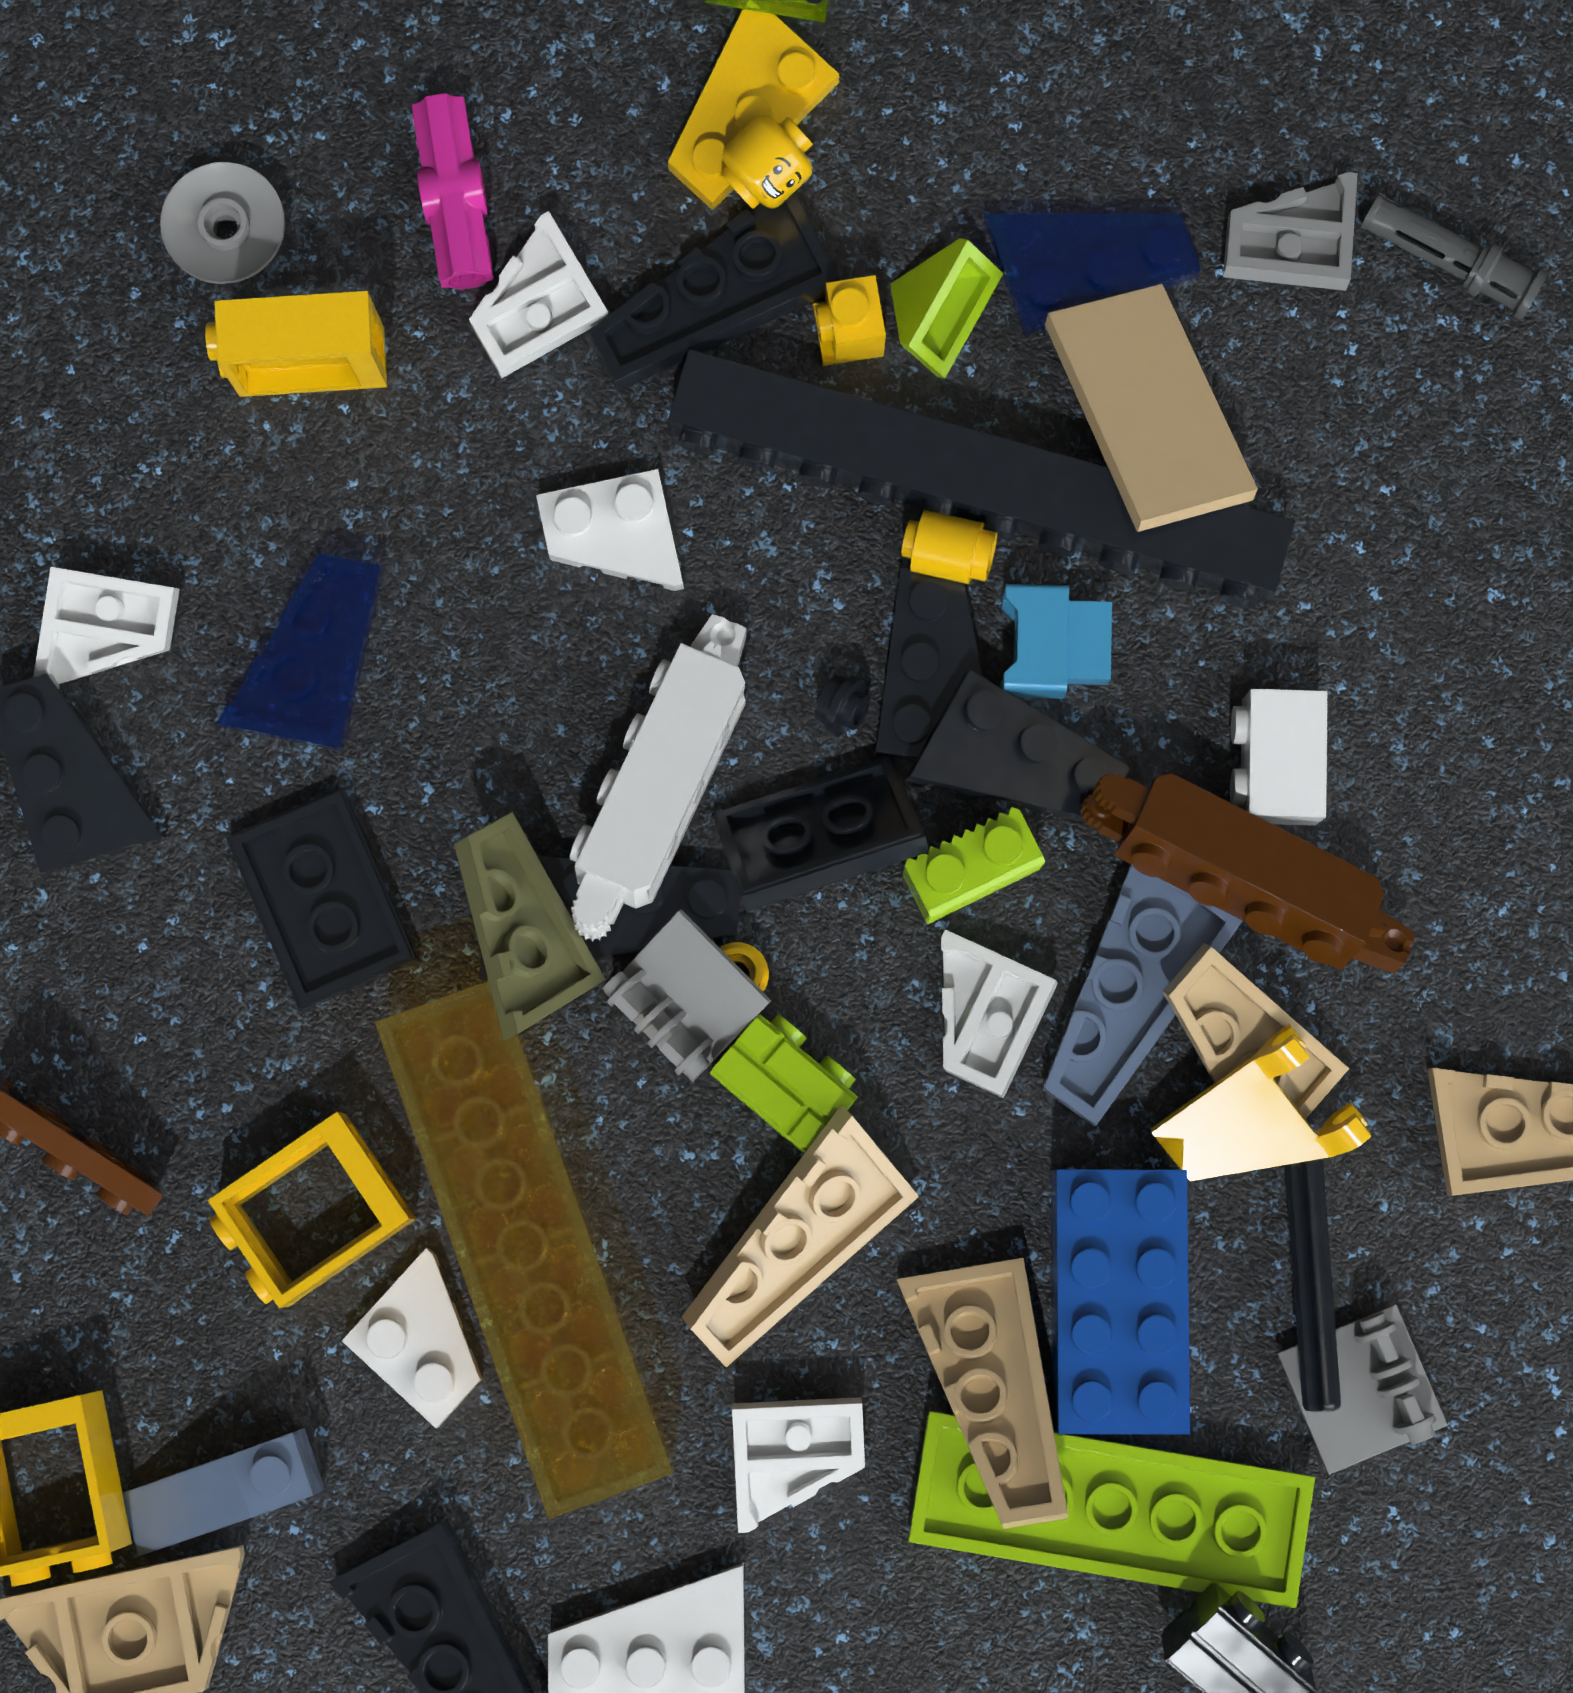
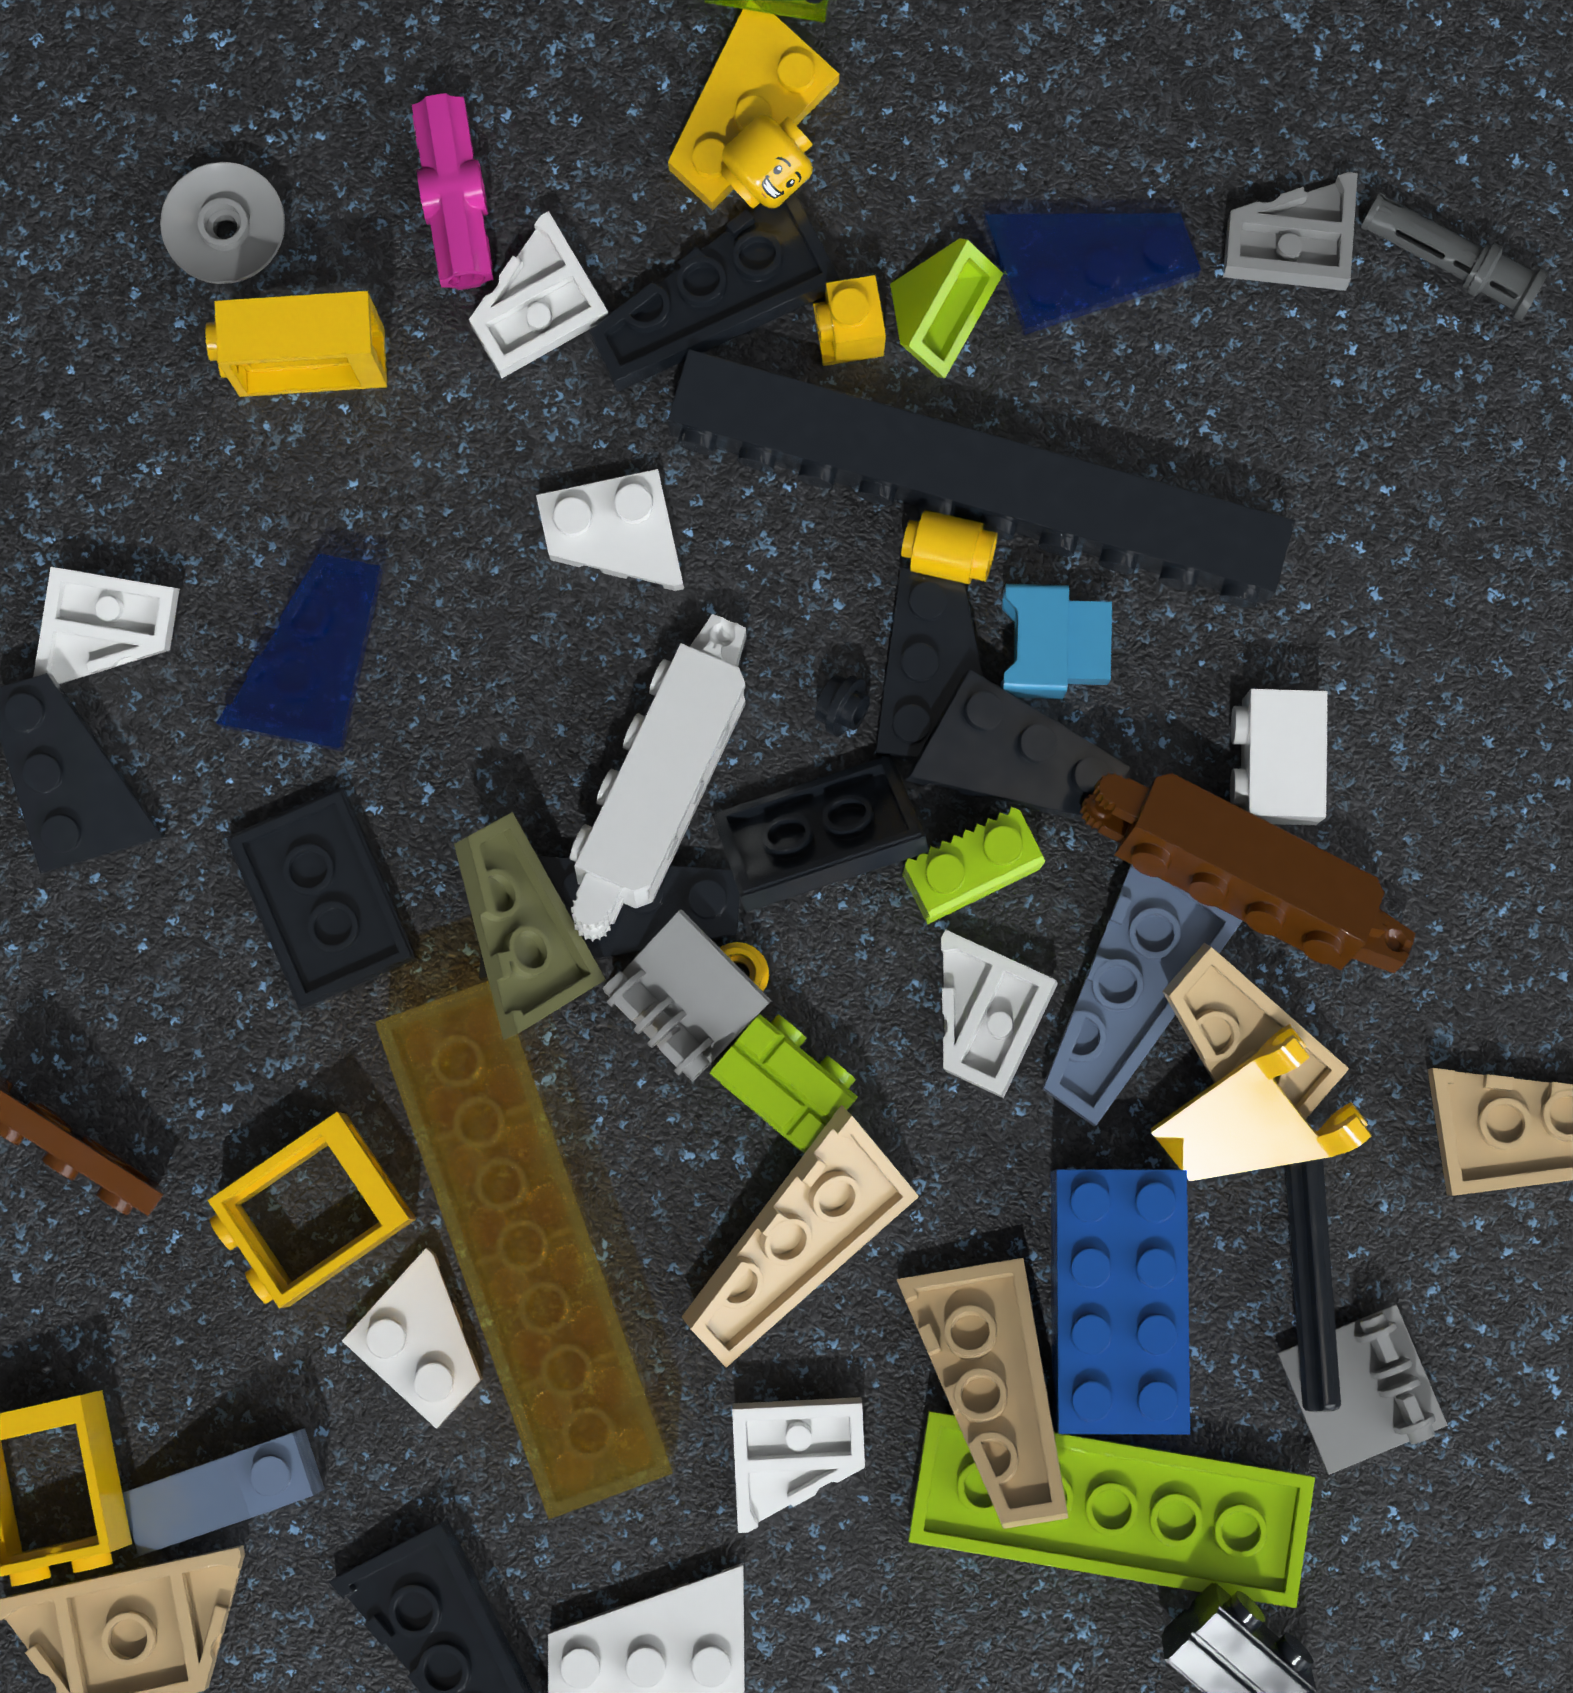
(1150, 407): tan tile -> none

